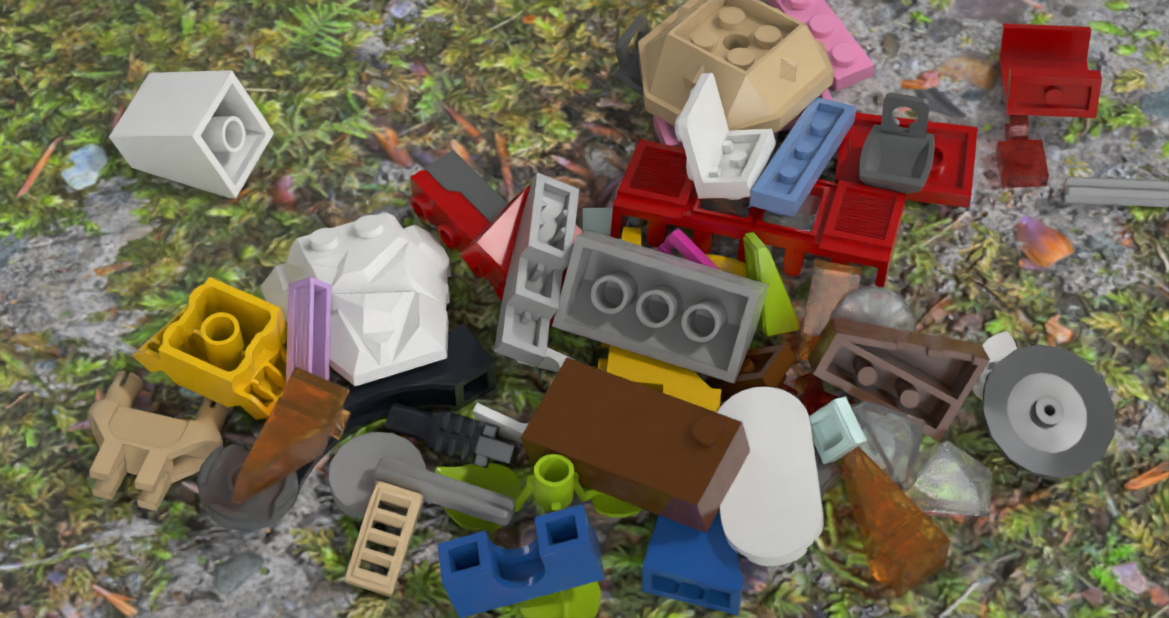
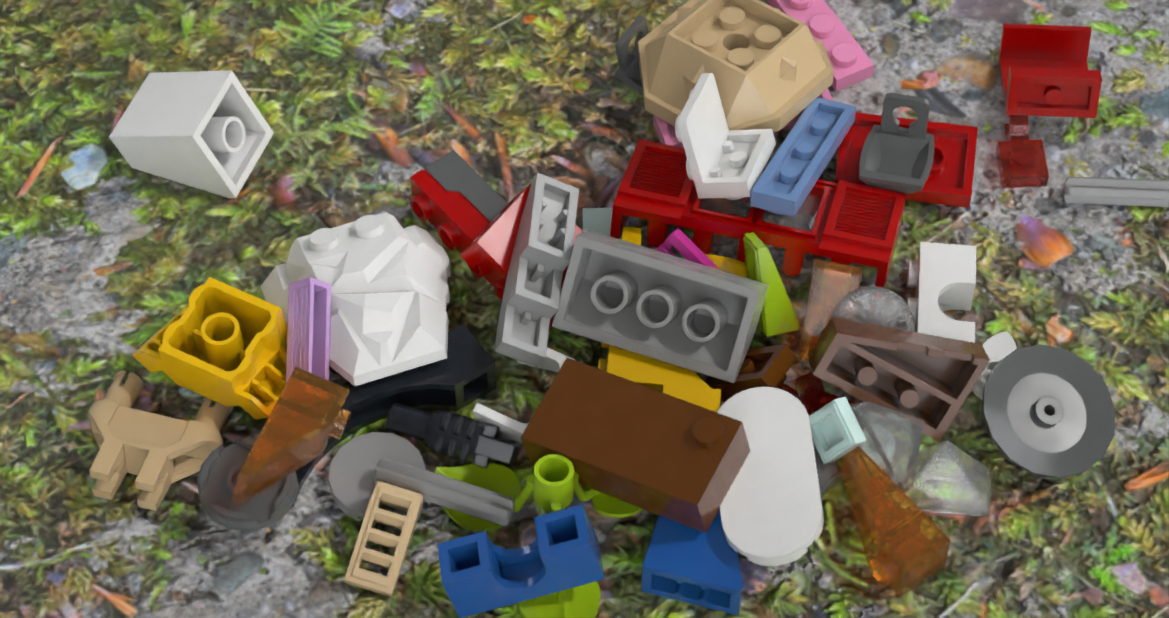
(942, 282): none -> white arch

